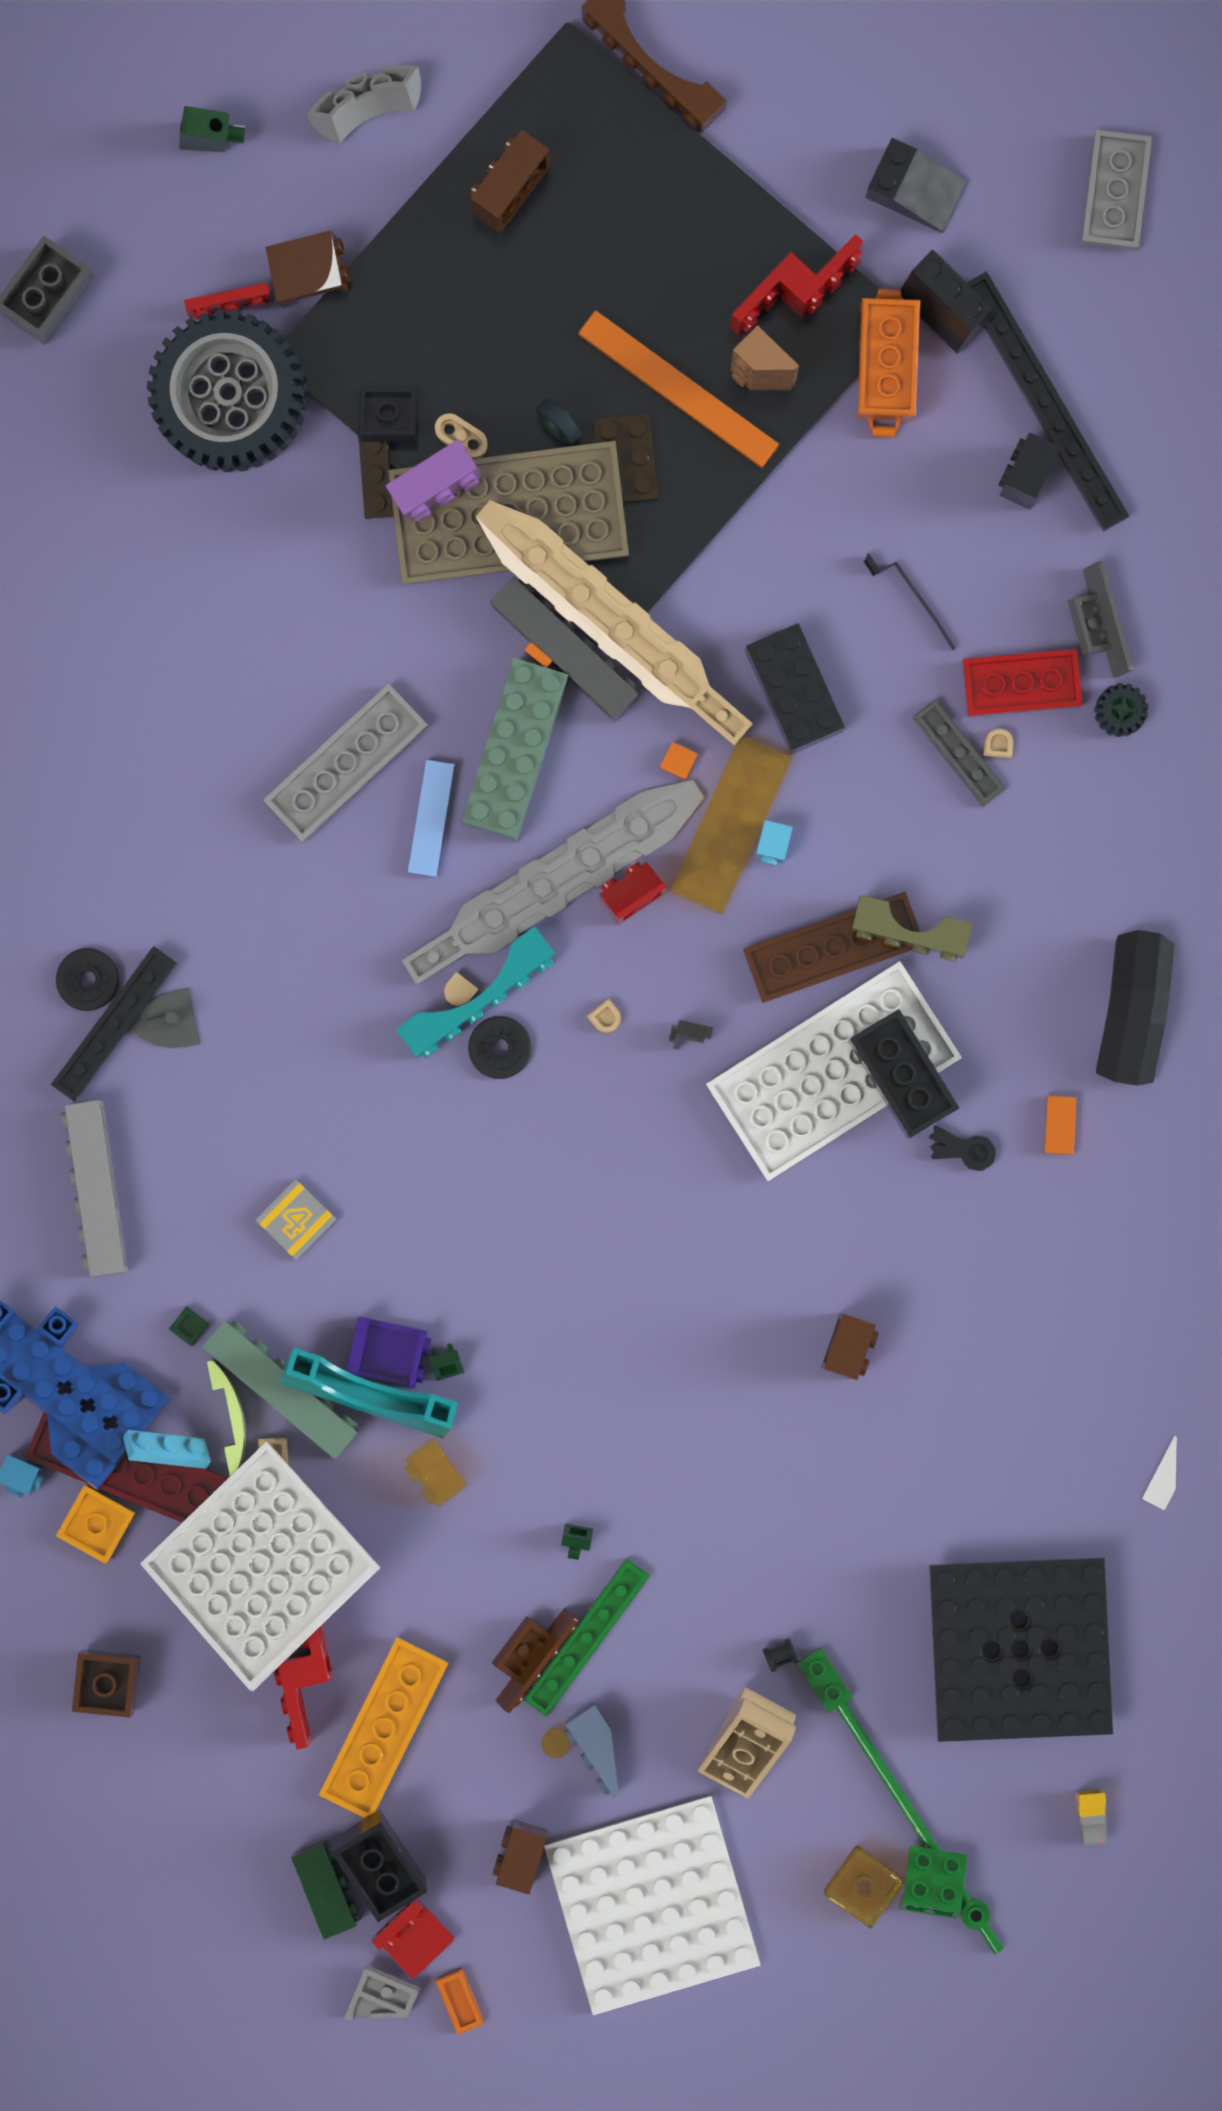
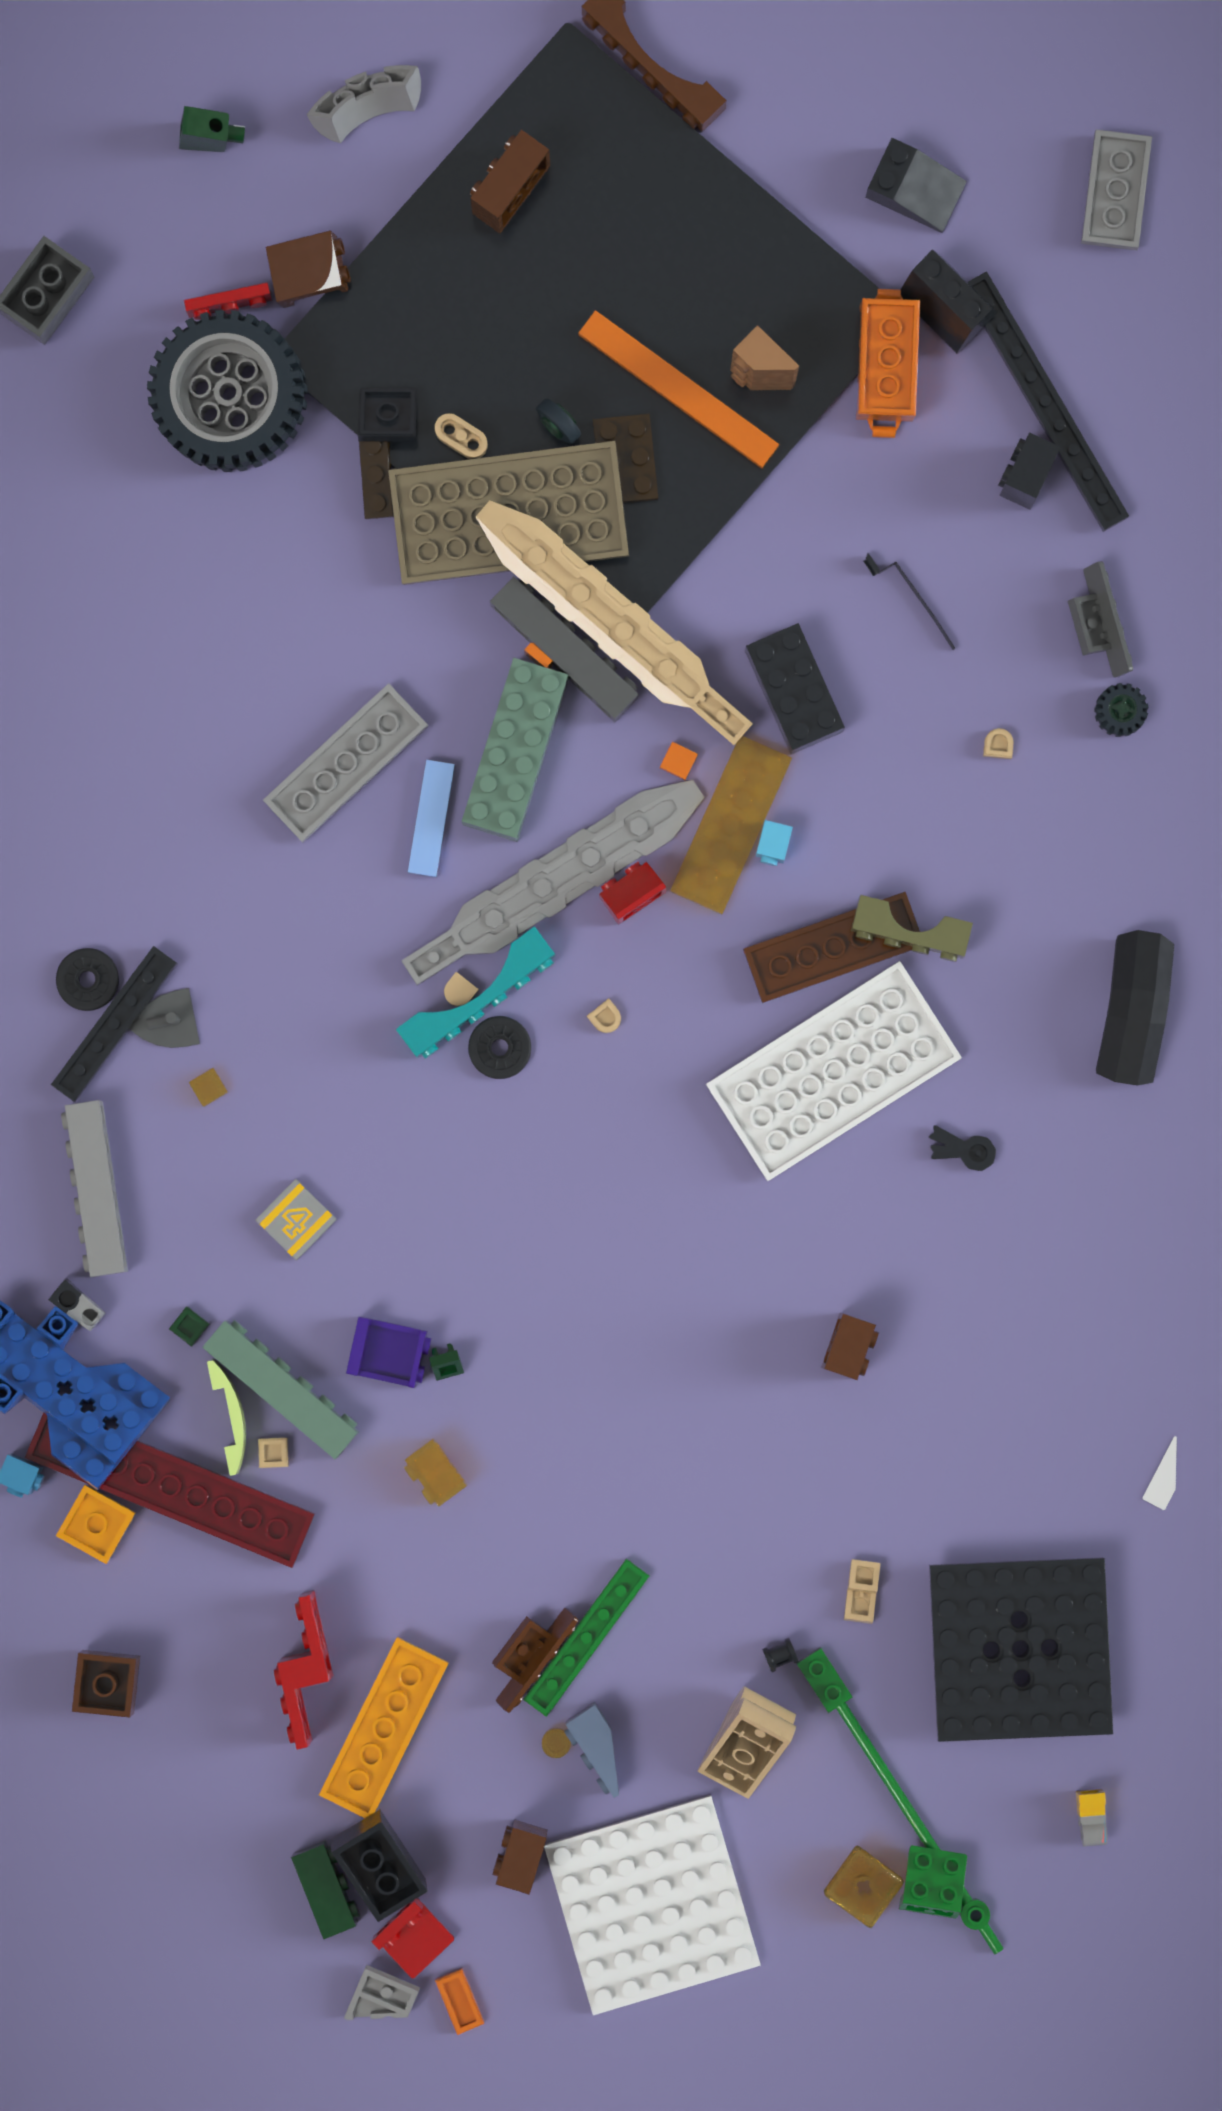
(76, 1304): none -> leg
(166, 1449): medium azure plate -> none
(208, 1087): none -> clear yellow tile
(260, 1566): white plate -> none
(323, 1379): teal arch -> none
(434, 481): medium lavender brick -> none
(576, 1539): dark green tile -> none
(695, 1033): clear smoke bracket -> none
(797, 286): red bracket -> none
(861, 1591): none -> tan slope
(903, 1074): black brick -> none
(959, 753): dark grey tile -> none
(1022, 682): red plate -> none
(1060, 1125): orange tile -> none

